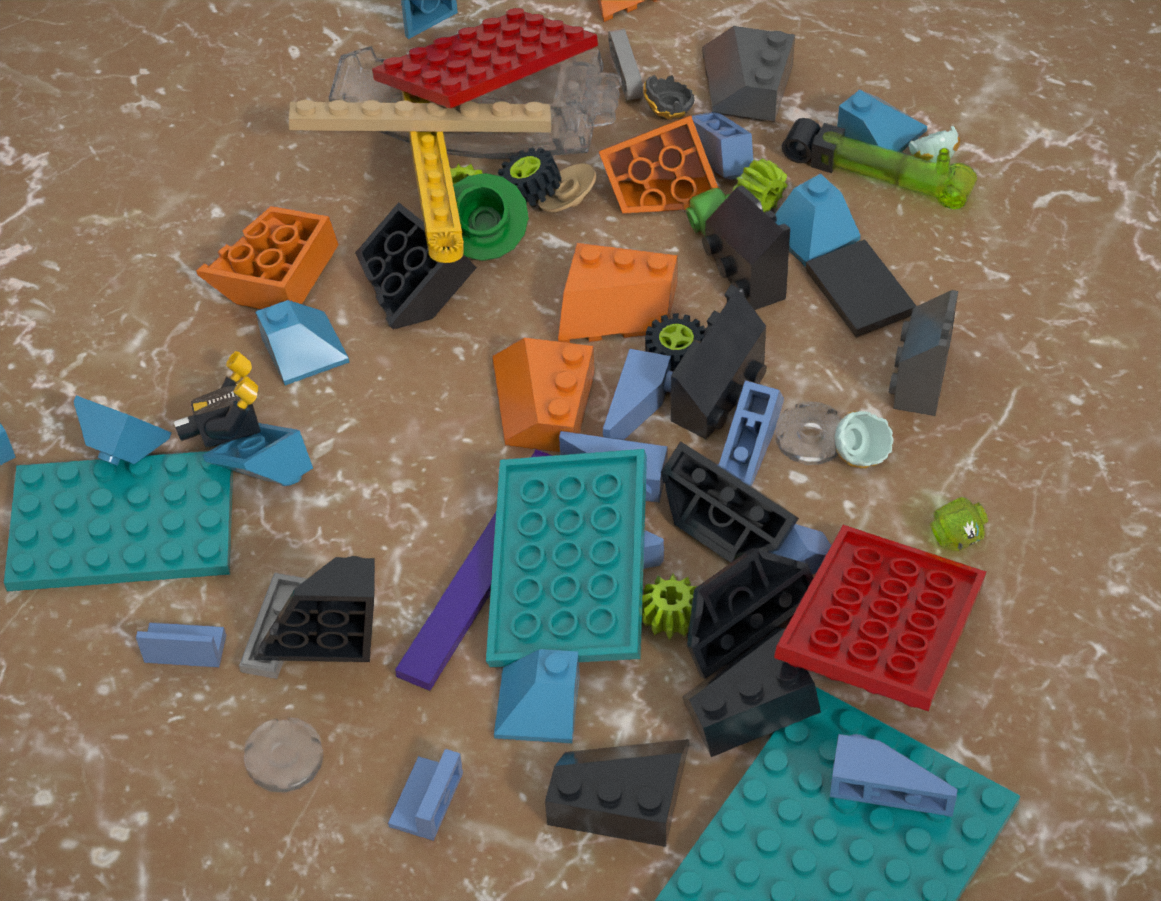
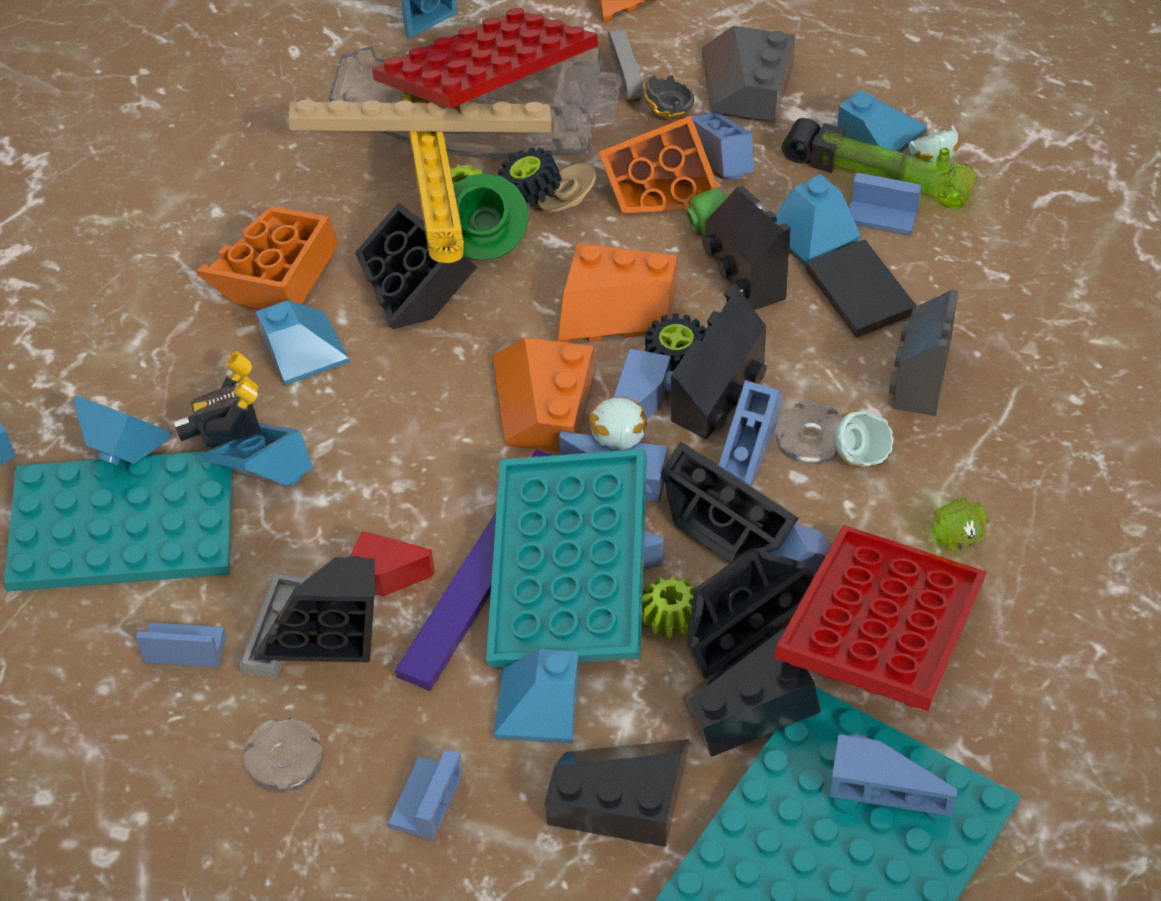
(396, 562): none -> red slope
(618, 422): none -> light aqua hair
(764, 182): lime gear -> none
(884, 203): none -> medium blue panel

